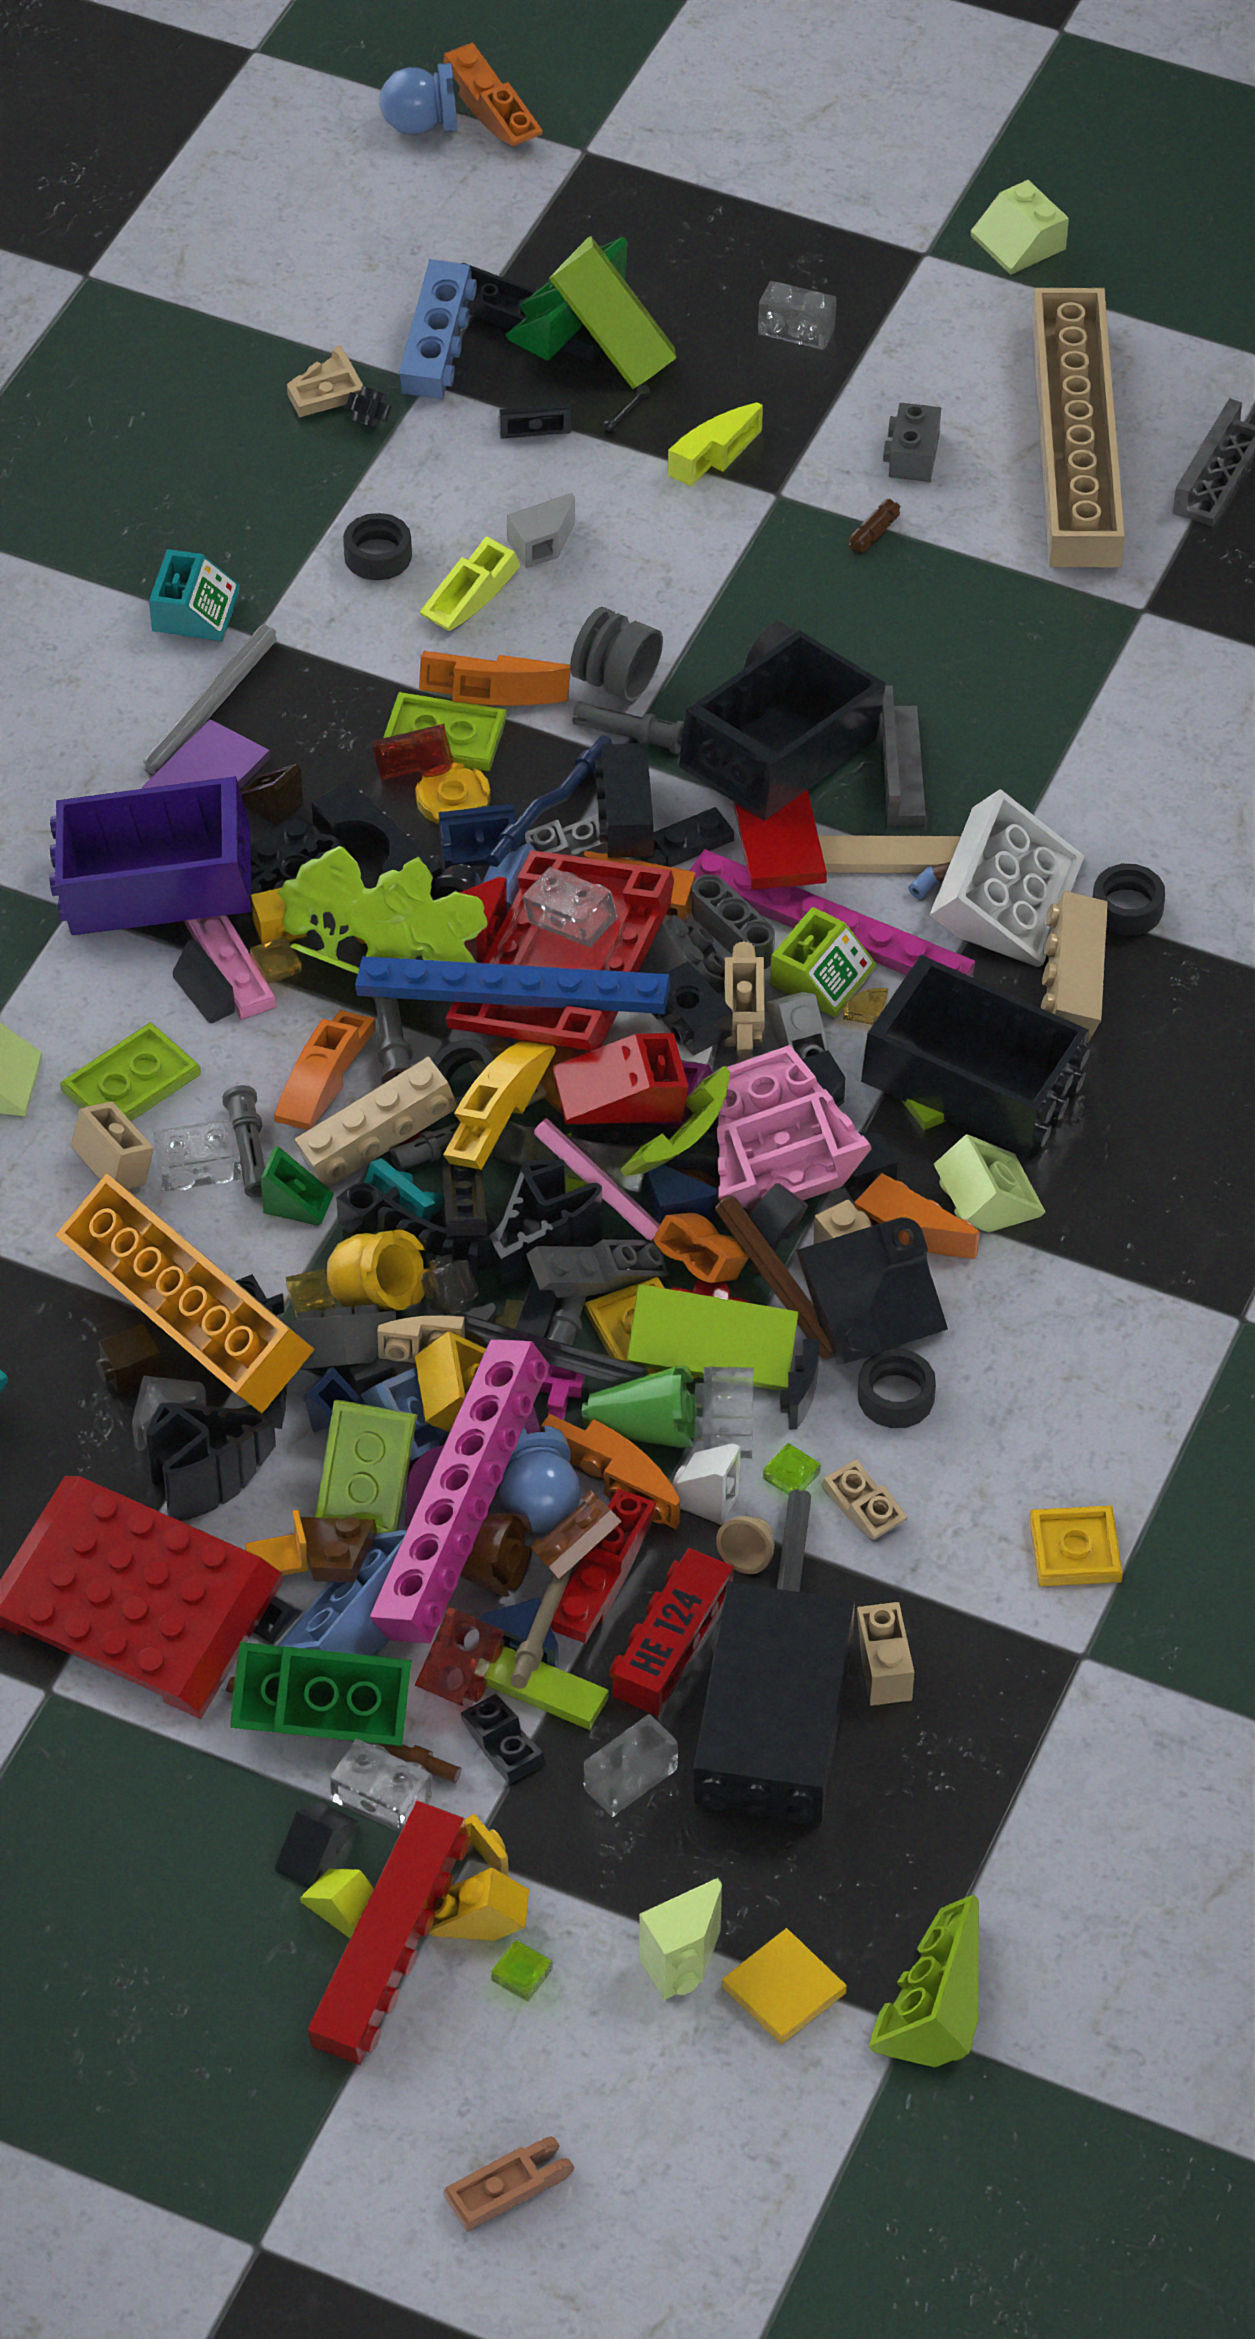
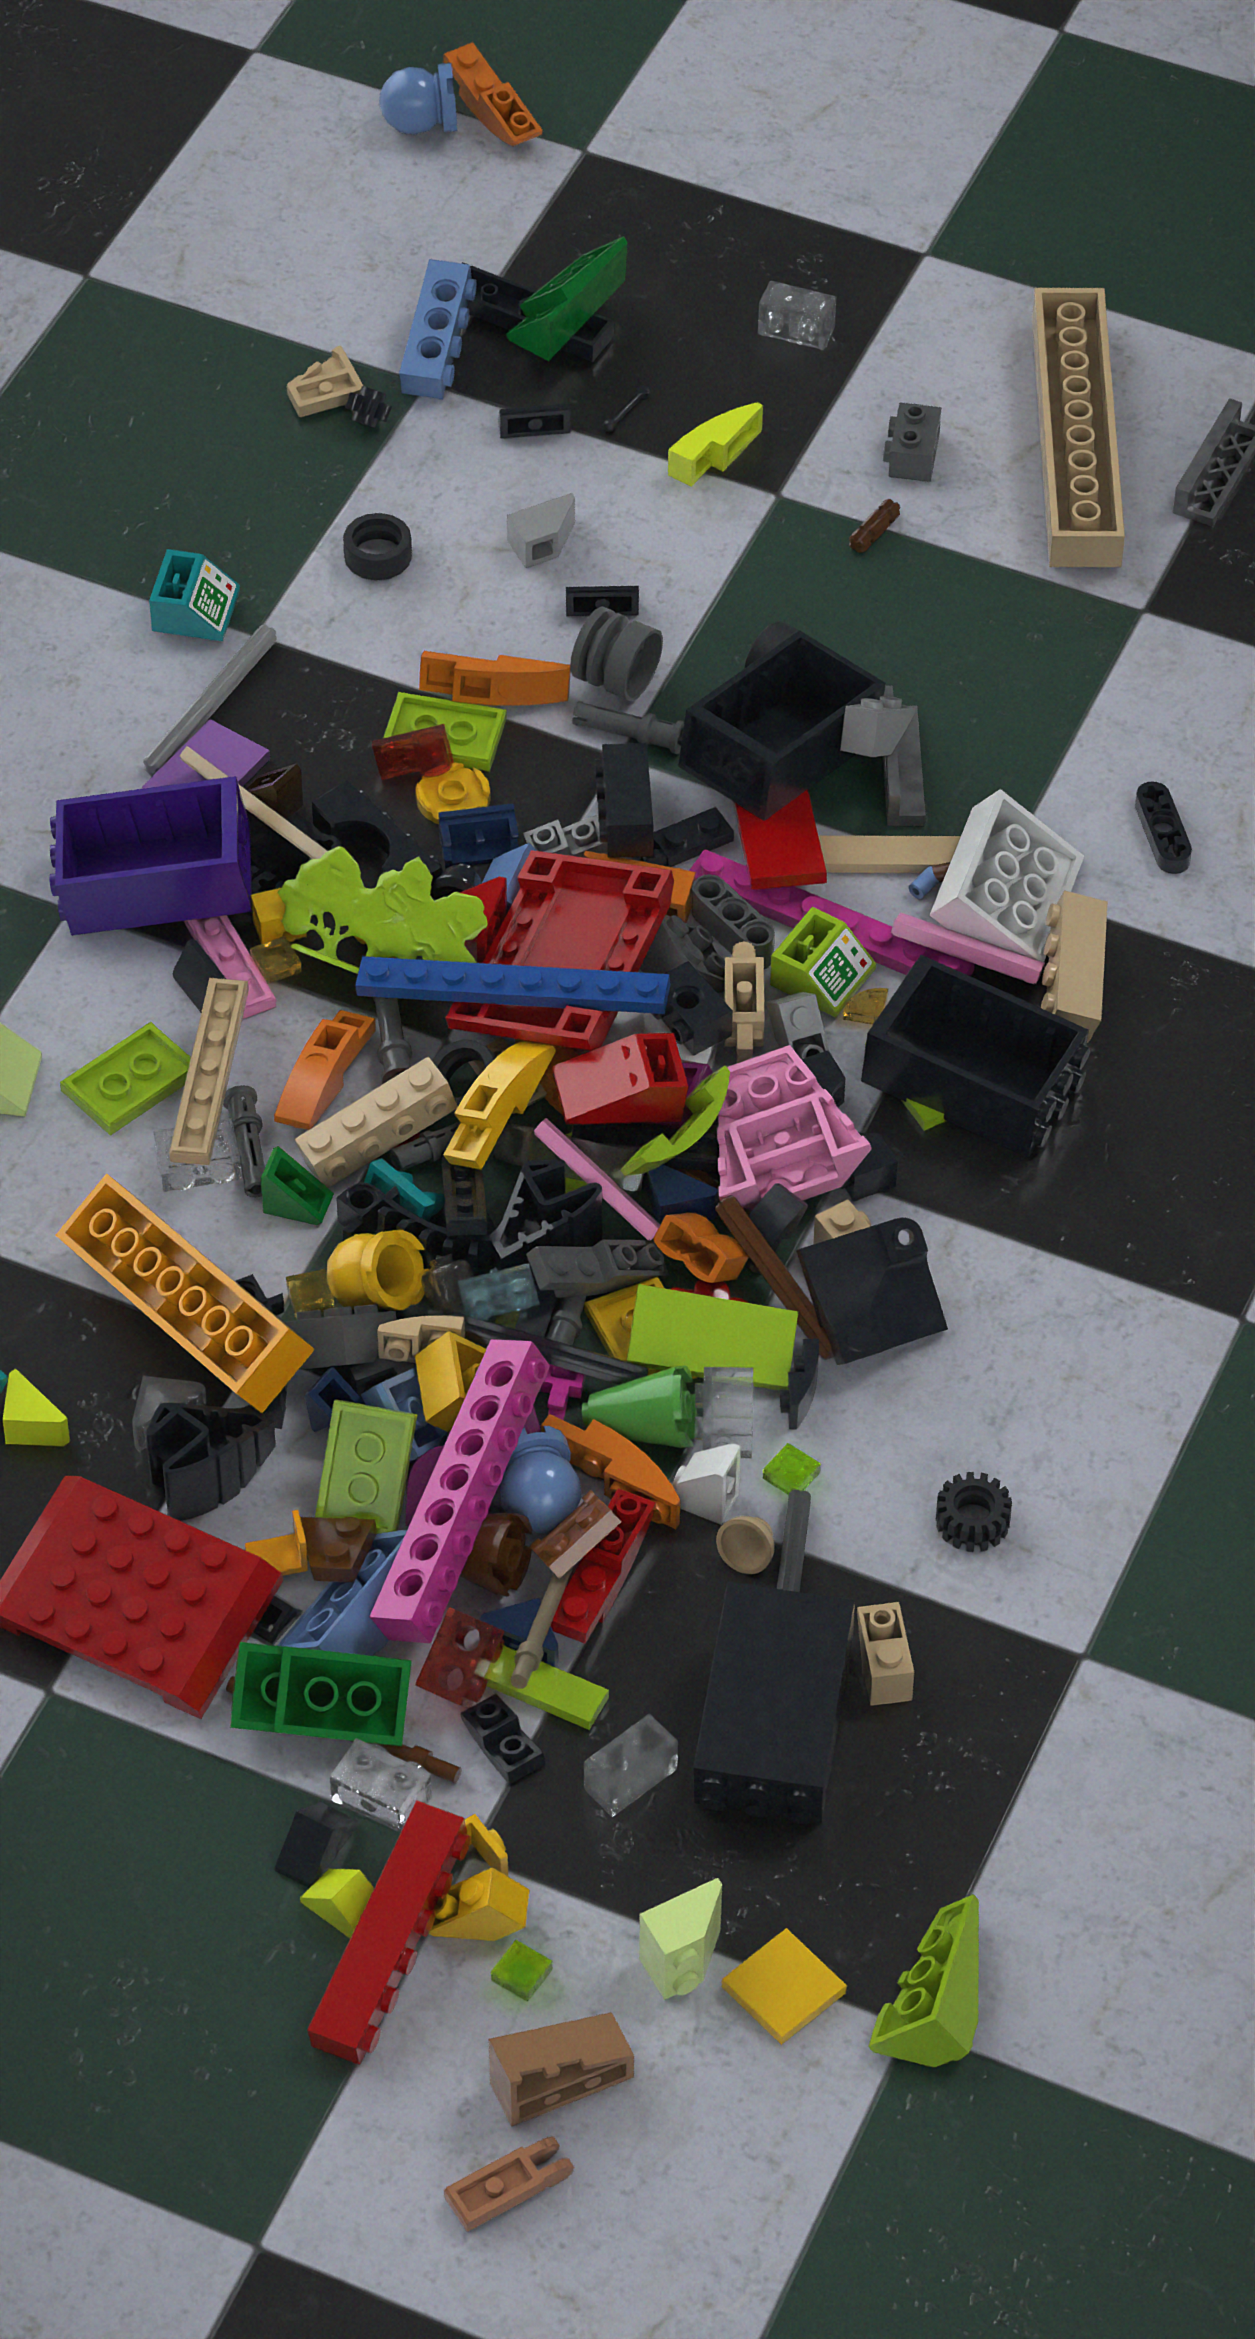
(31, 1417): none -> neon yellow slope
(112, 1145): tan brick -> none
(128, 1358): dark brown brick -> none
(209, 1072): none -> tan tile
(257, 807): none -> tan tile
(471, 584): neon yellow slope -> none
(499, 1292): none -> clear light blue hips
(514, 834): dark blue bar -> none
(557, 2065): none -> medium nougat wedge
(570, 906): clear brick -> none
(584, 600): none -> black slope
(613, 314): lime slope -> none
(671, 1632): red brick -> none
(862, 1501): tan slope -> none
(875, 726): none -> light grey slope
(894, 1363): black tyre -> none
(942, 1231): orange slope -> none
(967, 948): none -> bright pink tile
(968, 1530): none -> black tyre
(987, 1185): yellowish green slope -> none
(1021, 228): yellowish green slope -> none
(1075, 1545): yellow tile -> none
(1135, 878): black tyre -> none
(1159, 840): none -> black beam

